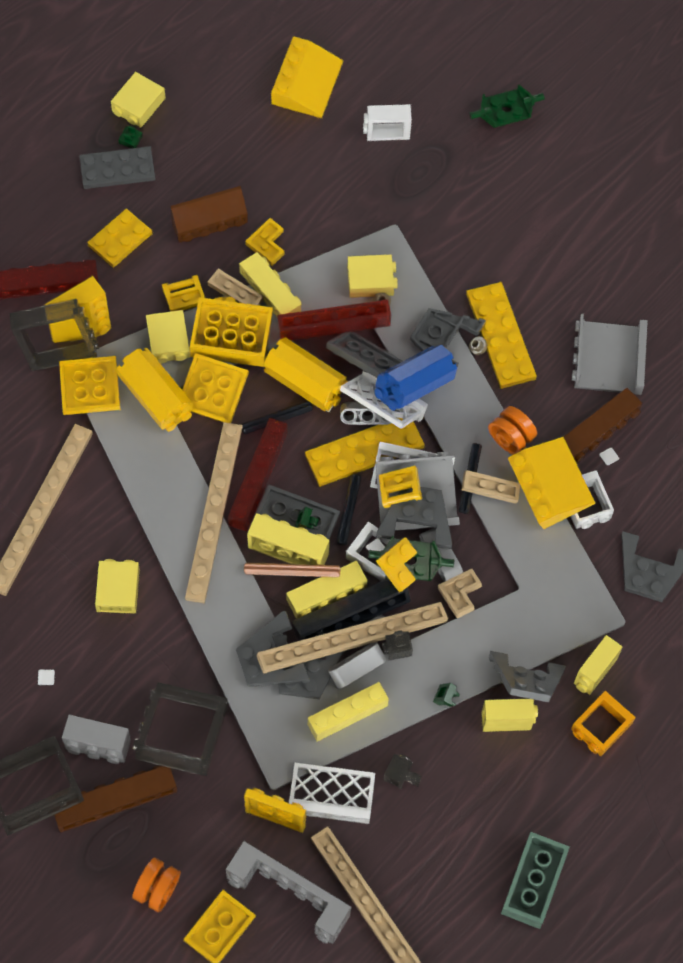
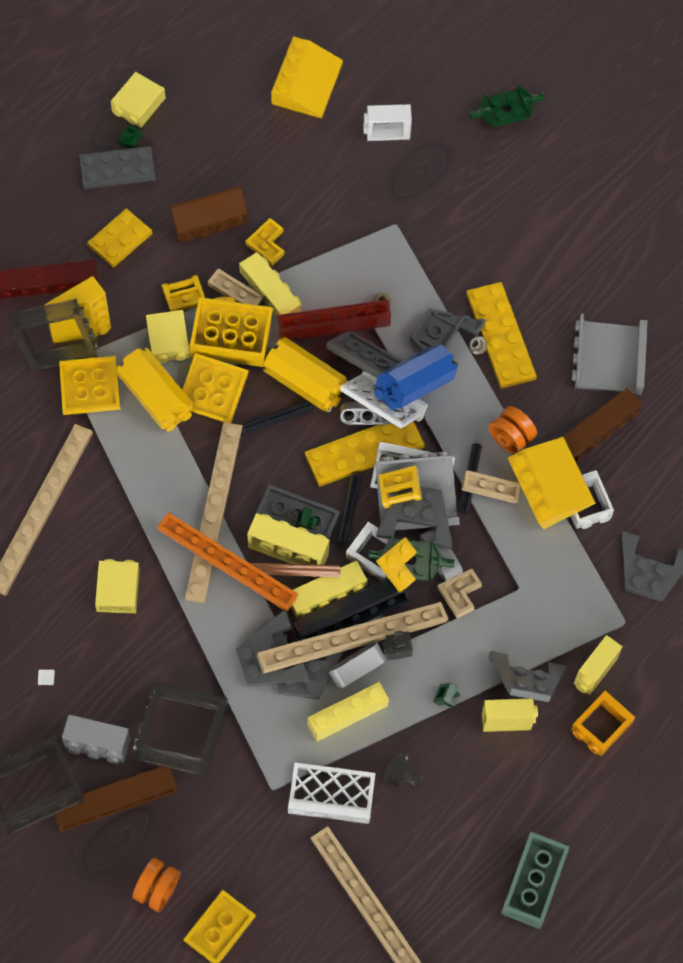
(227, 562): none -> orange plate
(249, 859): light grey plate -> none
(258, 474): clear red brick -> none
(275, 809): yellow plate -> none
(371, 275): light yellow brick -> none
(375, 545): white sticker -> none
(609, 456): white sticker -> none

